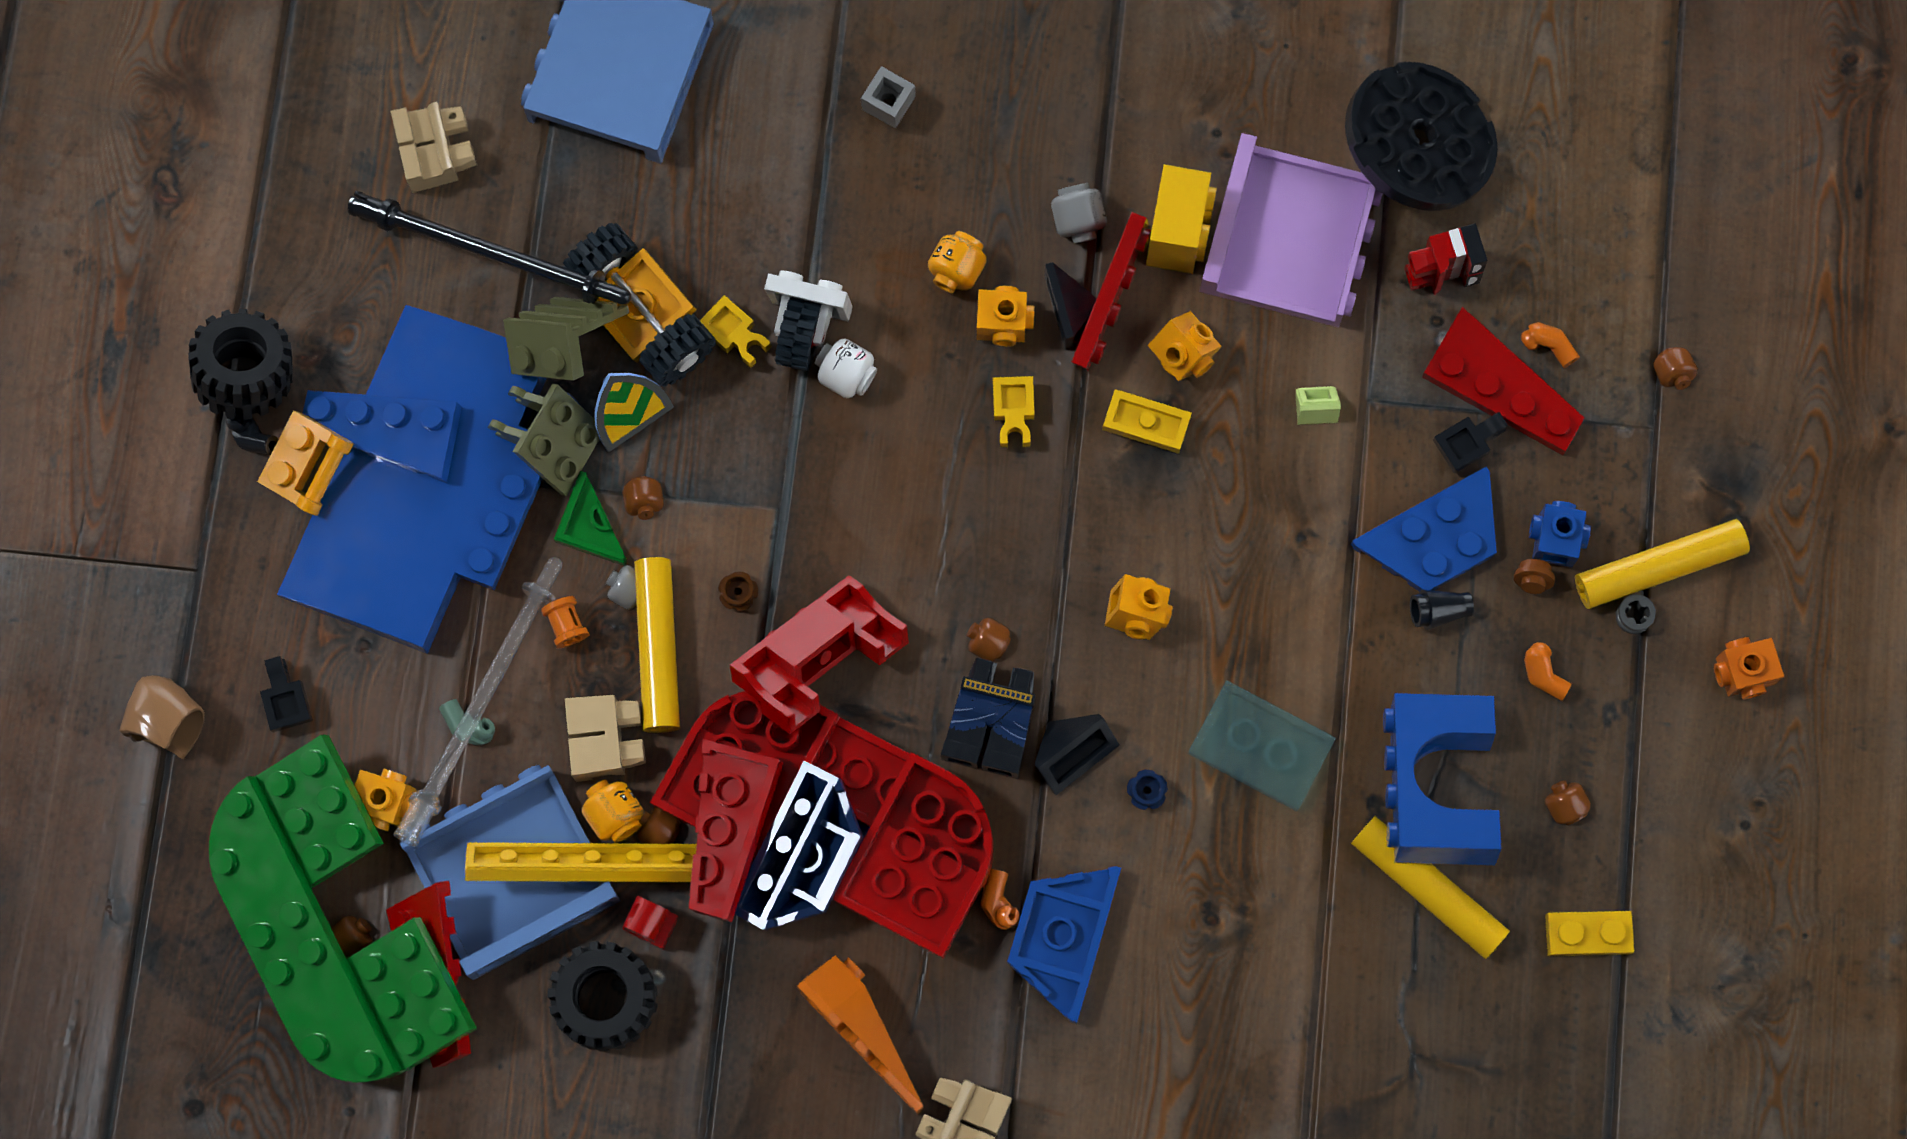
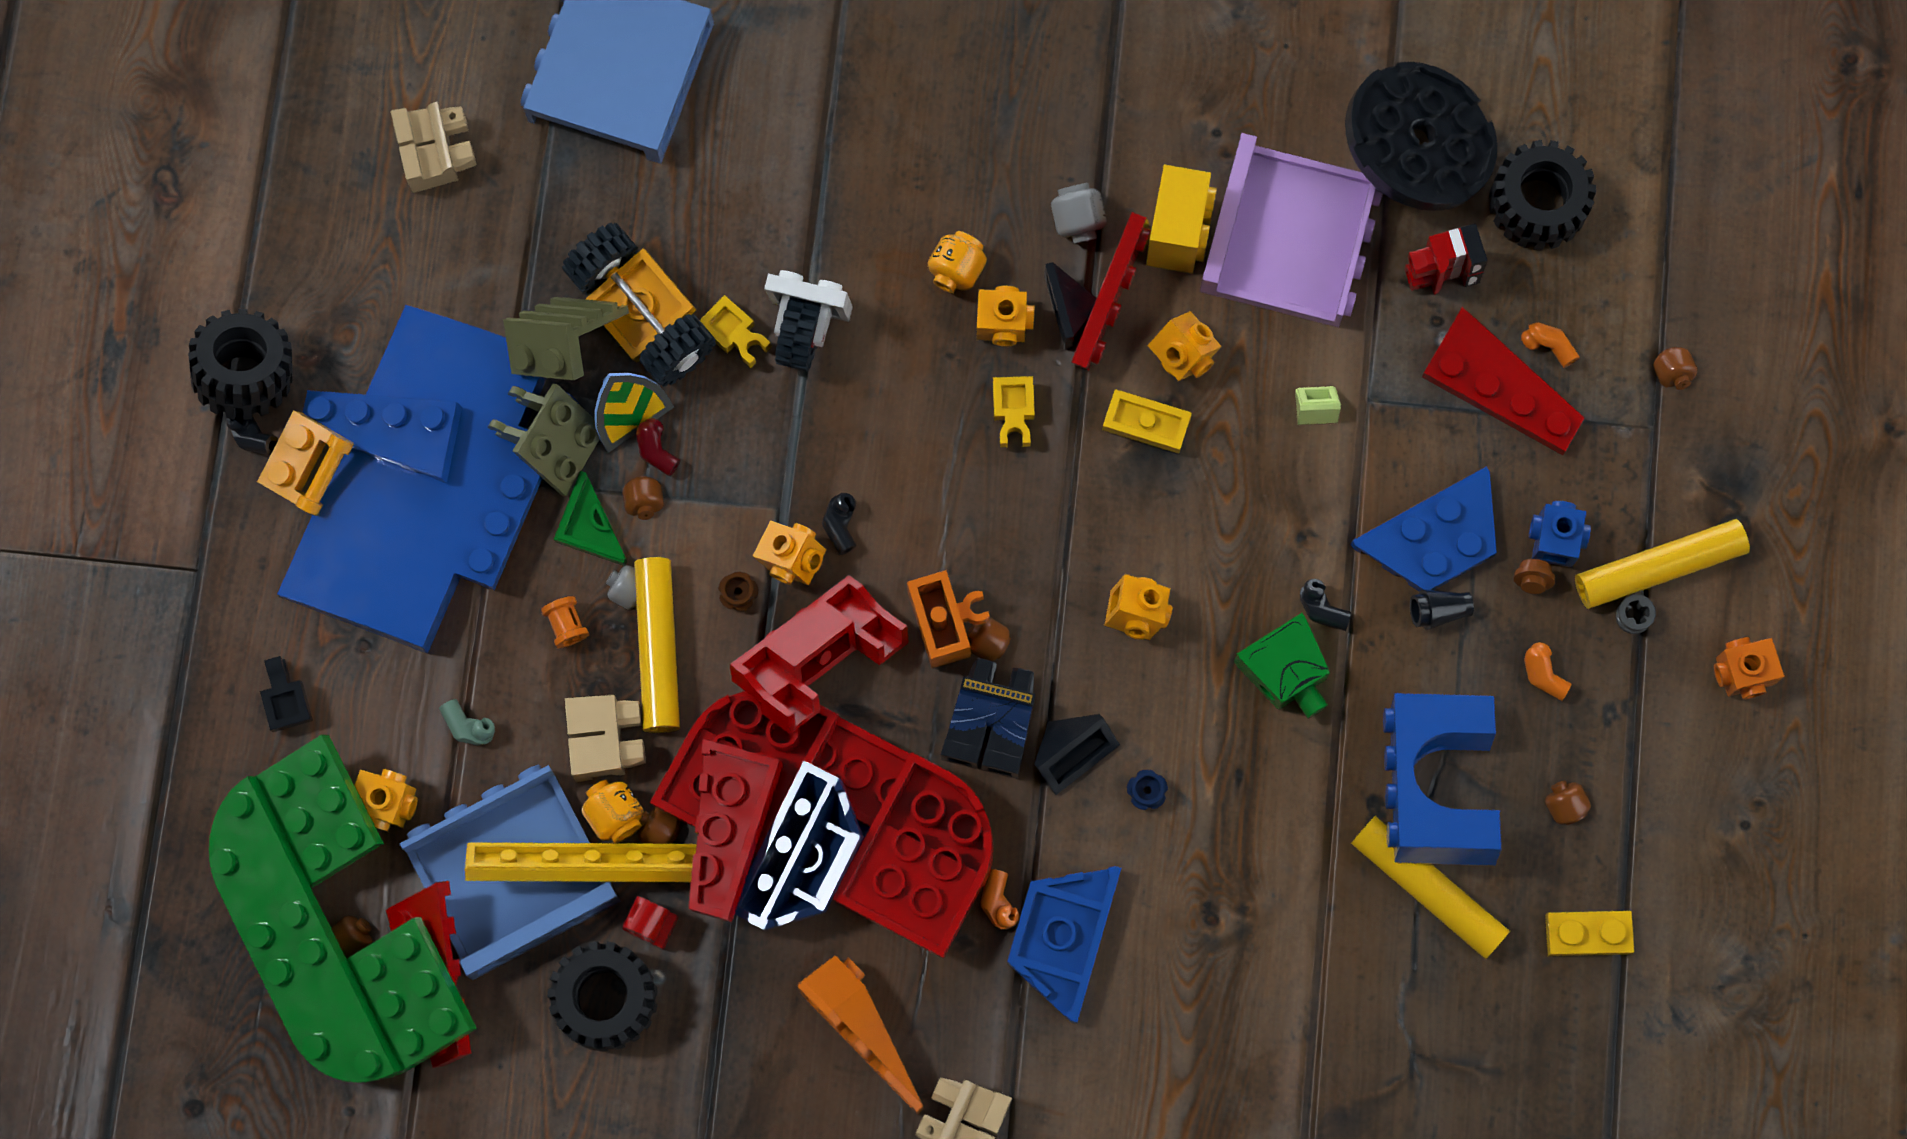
(163, 715): medium nougat piece -> none
(390, 215): black bar -> none
(426, 801): clear bar -> none
(650, 447): none -> dark red arm
(790, 552): none -> light orange brick
(836, 521): none -> black arm
(845, 368): white head -> none
(888, 86): light grey plate -> none
(942, 618): none -> orange brick
(1261, 745): clear light blue tile -> none
(1287, 666): none -> green torso
(1319, 608): none -> black arm
(1466, 443): black plate -> none
(1548, 165): none -> black tyre

